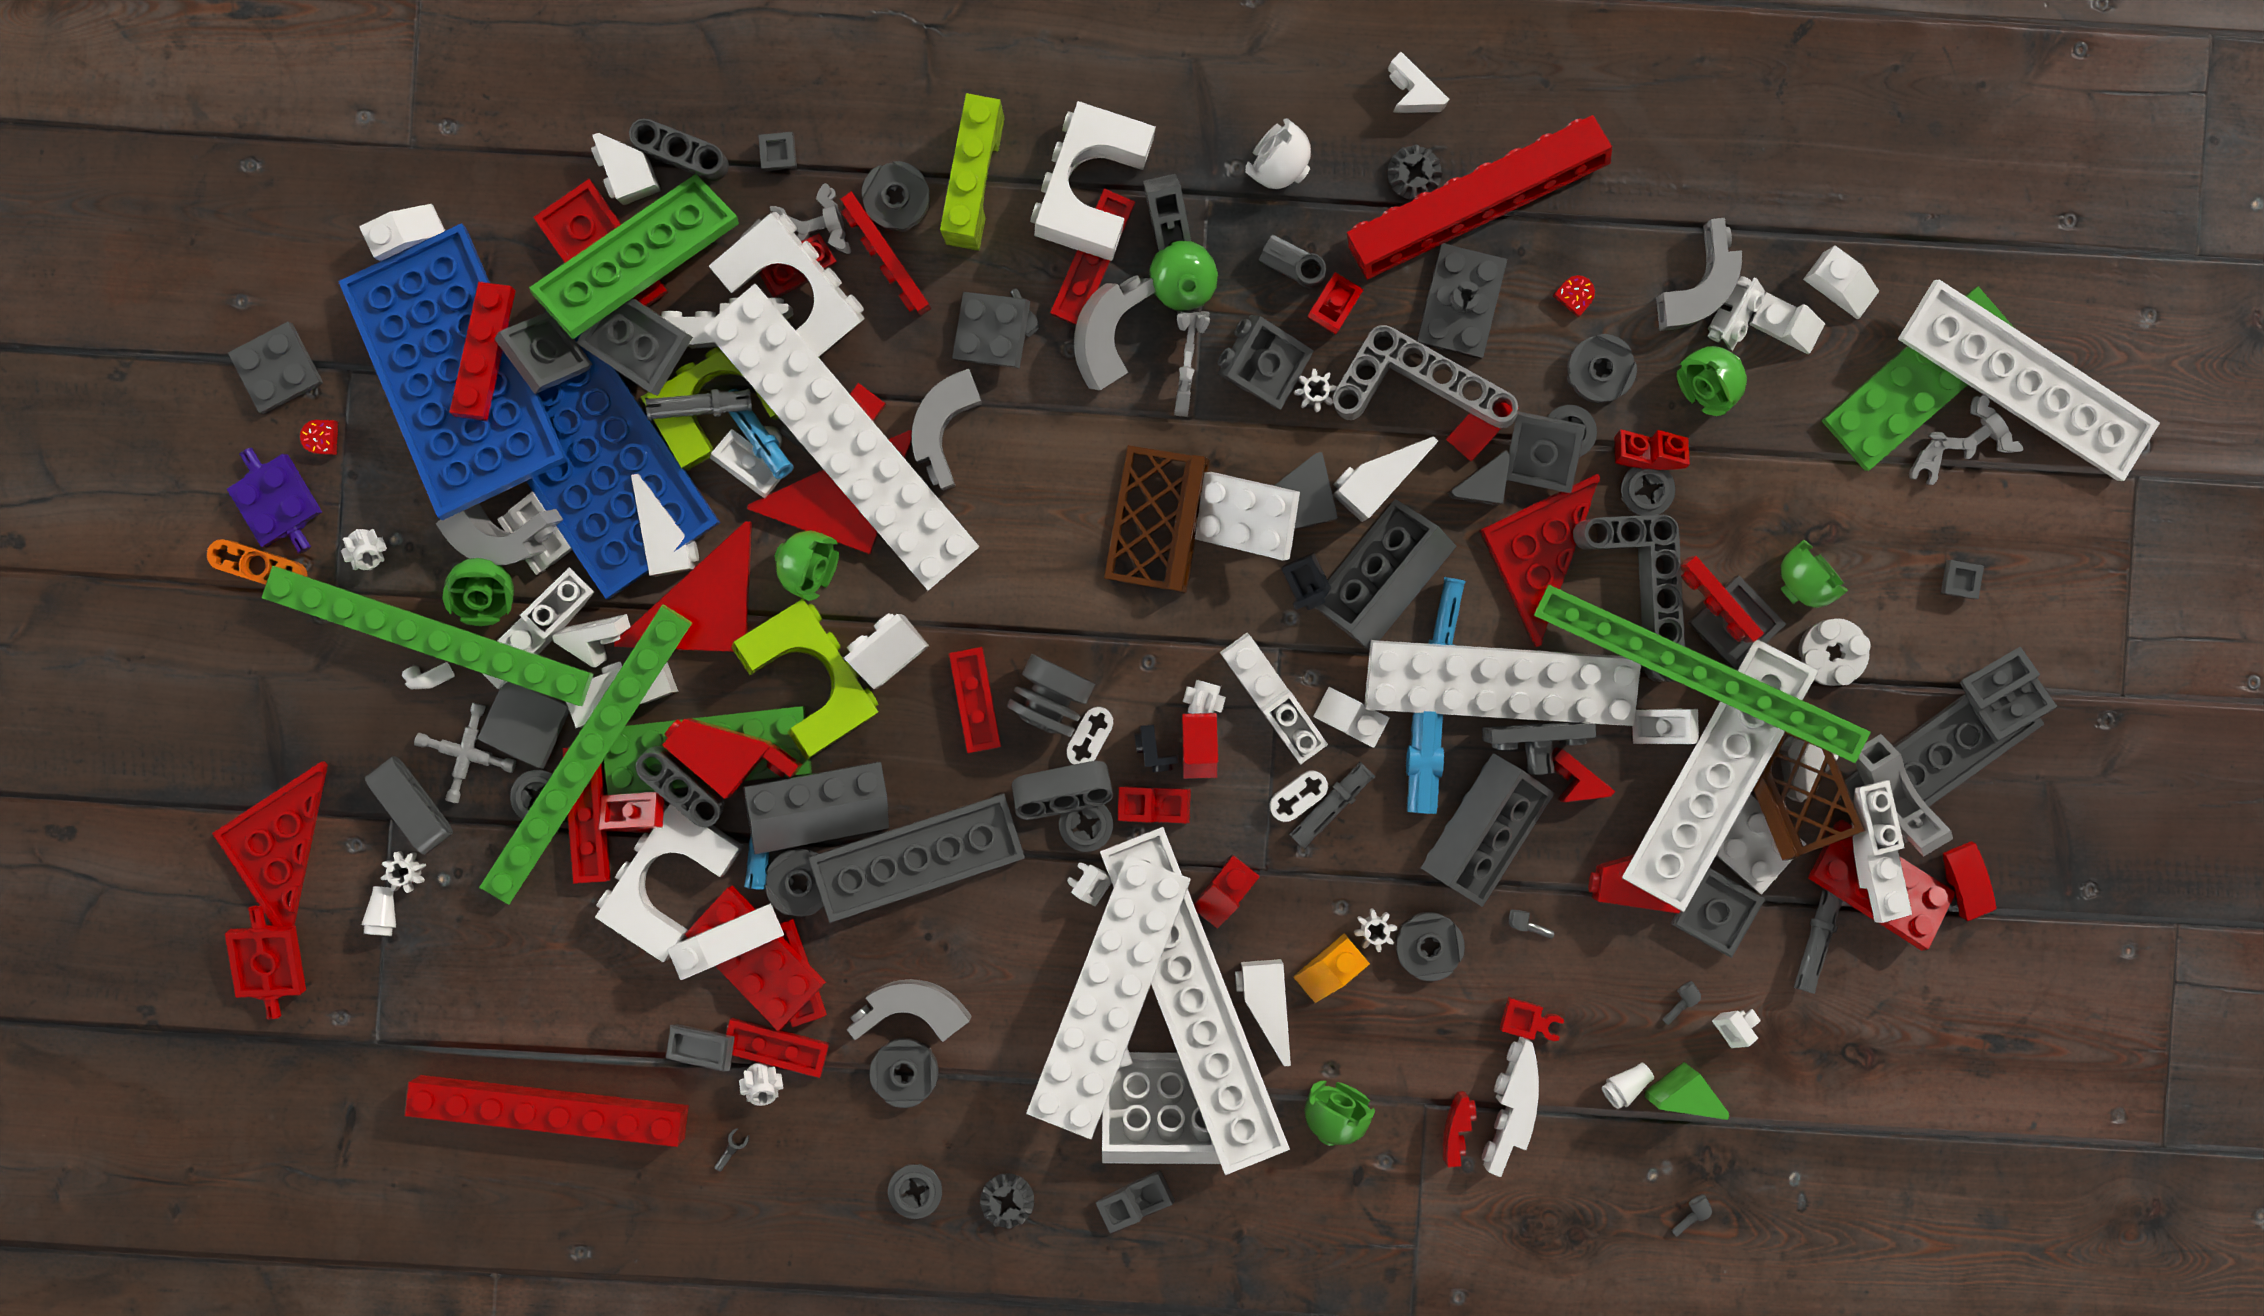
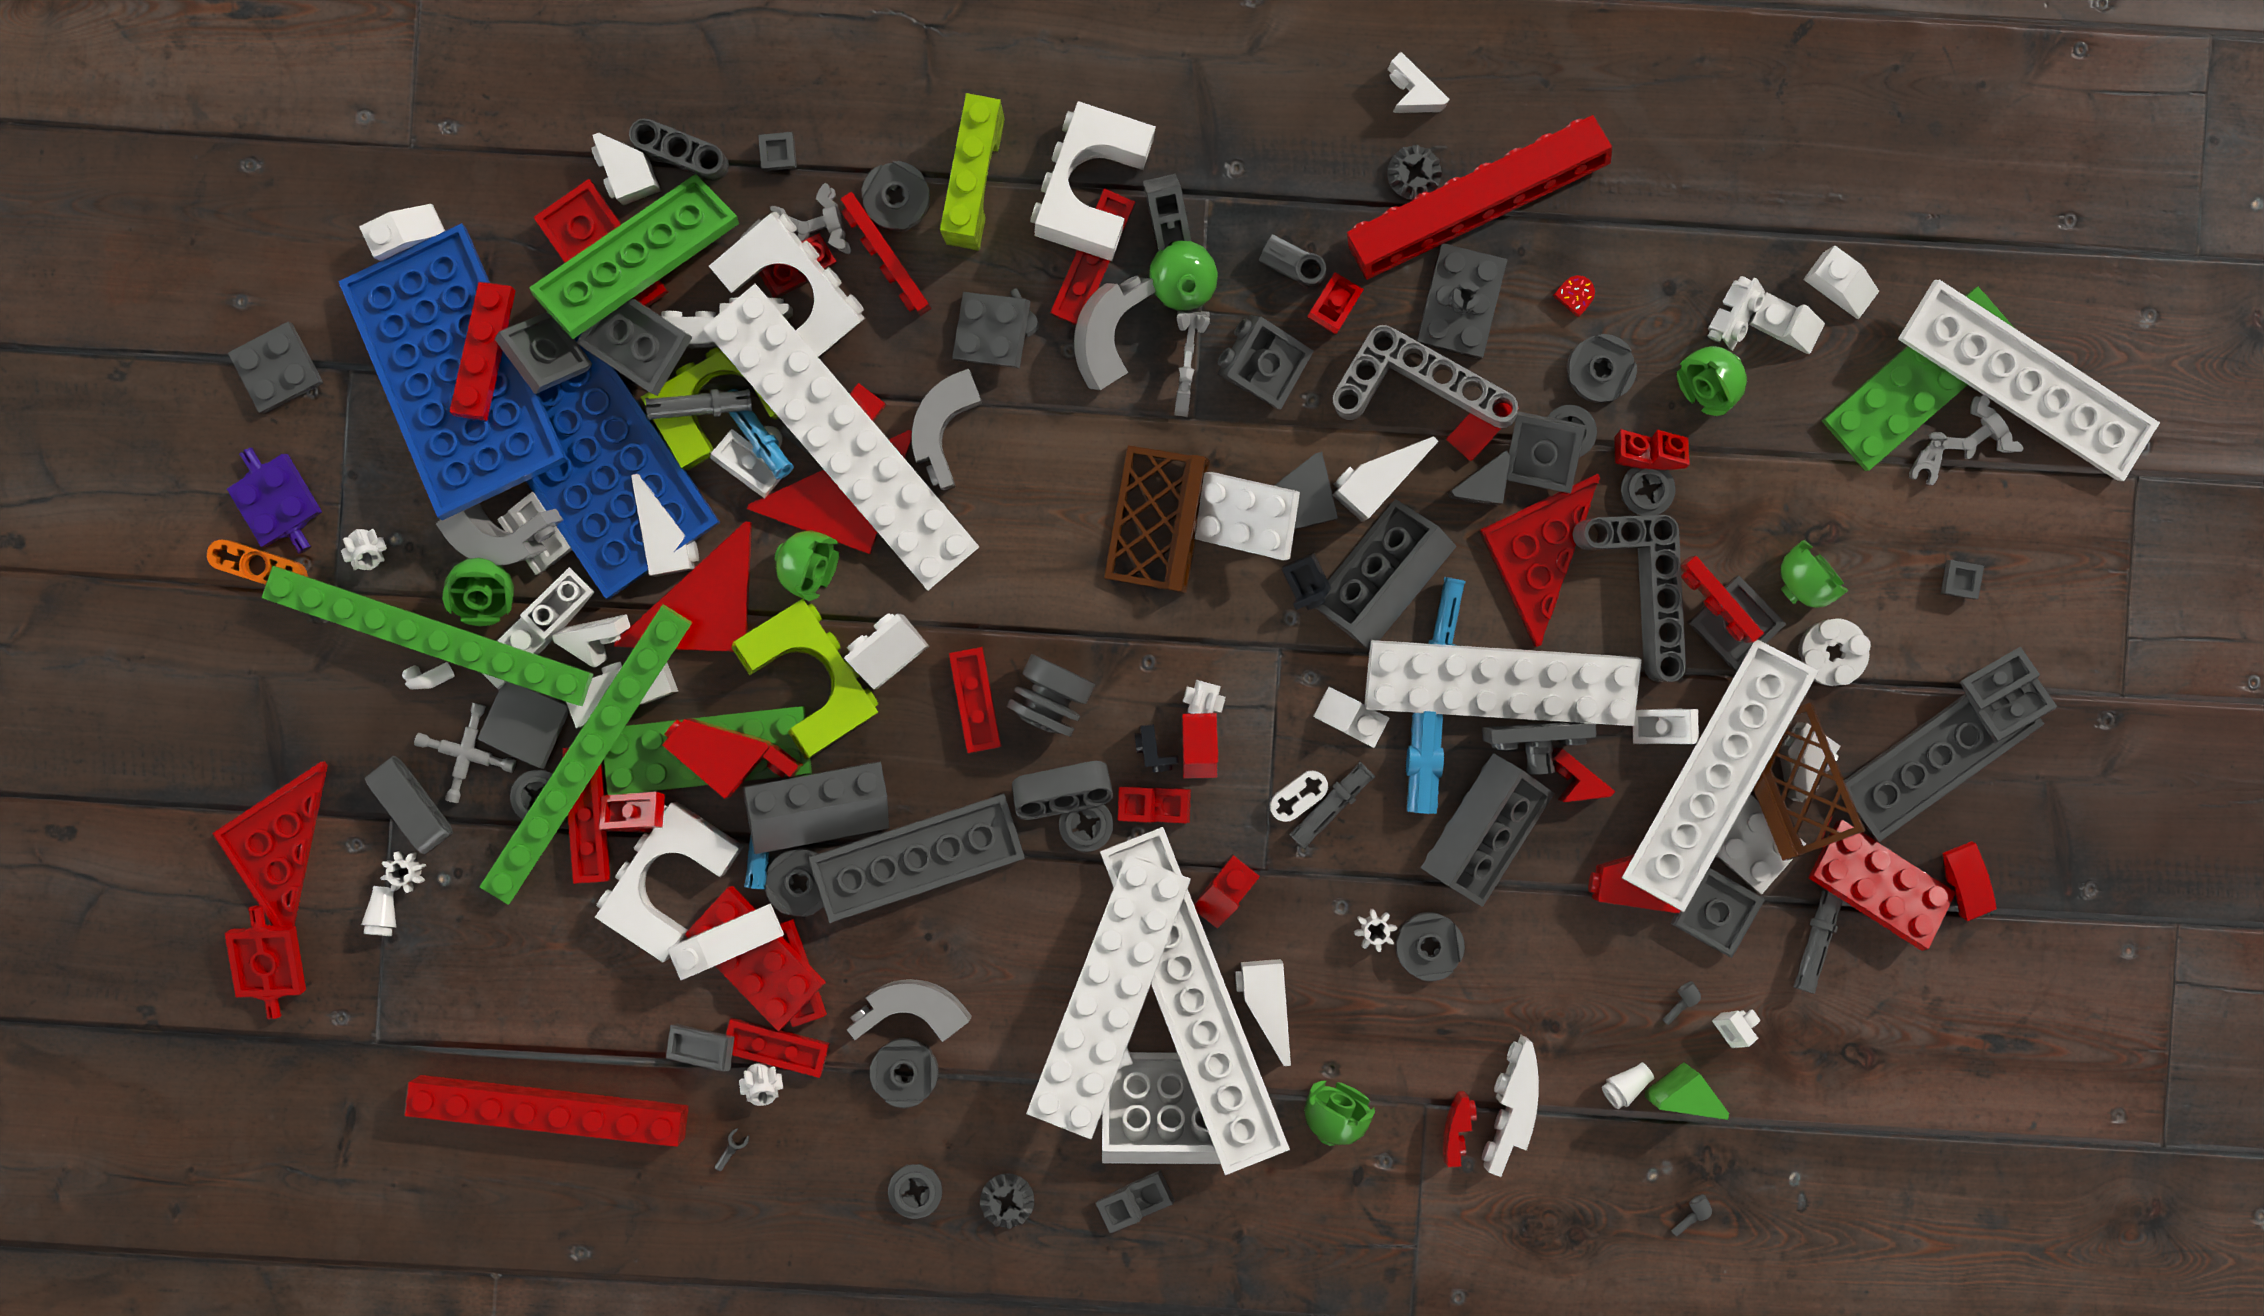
(320, 436): red tile -> none
(663, 784): dark grey beam -> none
(1082, 732): white beam -> none
(1091, 885): white tile -> none
(1273, 698): white slope -> none
(1281, 157): white cylinder -> none
(1324, 391): white gear -> none
(1331, 969): light orange slope -> none
(1520, 920): dark grey hand -> none
(1525, 1020): red plate -> none
(1702, 674): bright green plate -> none
(1721, 275): light grey arch -> none
(1877, 852): white slope -> none
(1917, 821): light grey arch -> none

